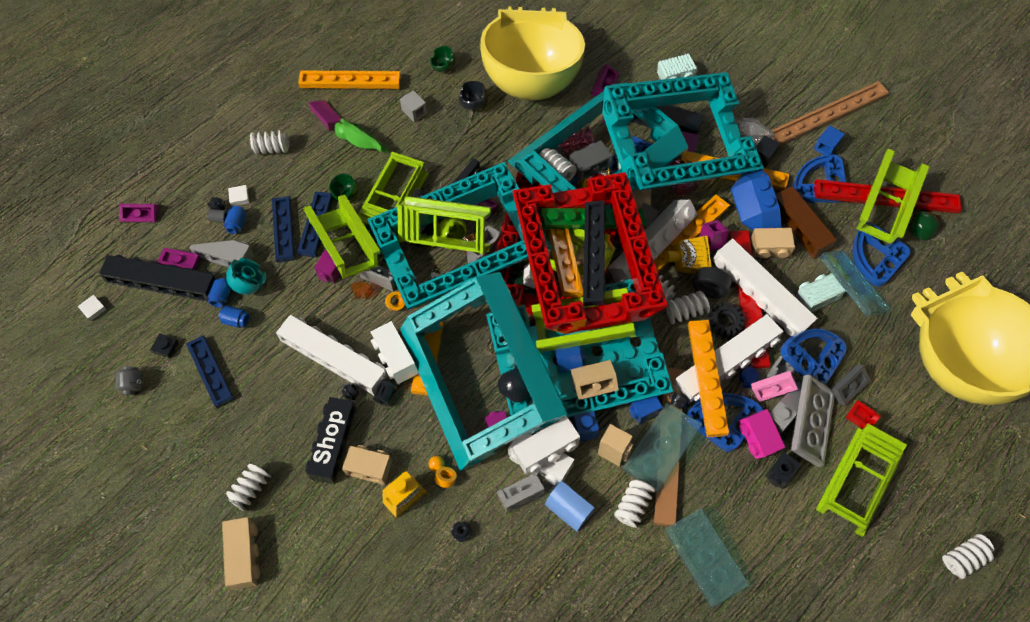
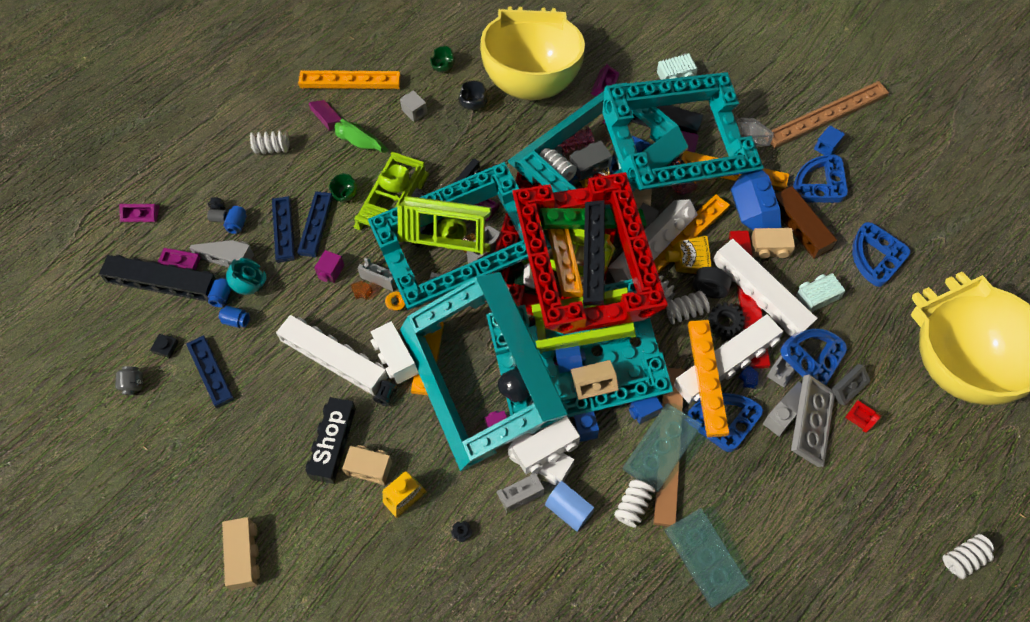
(92, 308): white tile -> none
(238, 195): white tile -> none
(247, 486): white piece -> none
(338, 218): lime piece -> none
(350, 391): black plate -> none
(394, 179): none -> lime hair
(444, 476): light orange plate -> none
(615, 445): tan brick -> none
(678, 400): black plate -> none
(716, 234): magenta brick -> none
(761, 434): dark pink brick -> none
(767, 150): black brick -> none
(774, 386): bright pink plate -> none
(782, 470): black brick -> none
(854, 283): clear light blue tile -> none
(859, 193): red tile -> none
(879, 444): lime piece -> none
(901, 177): lime piece -> none
(923, 225): dark green hair -> none

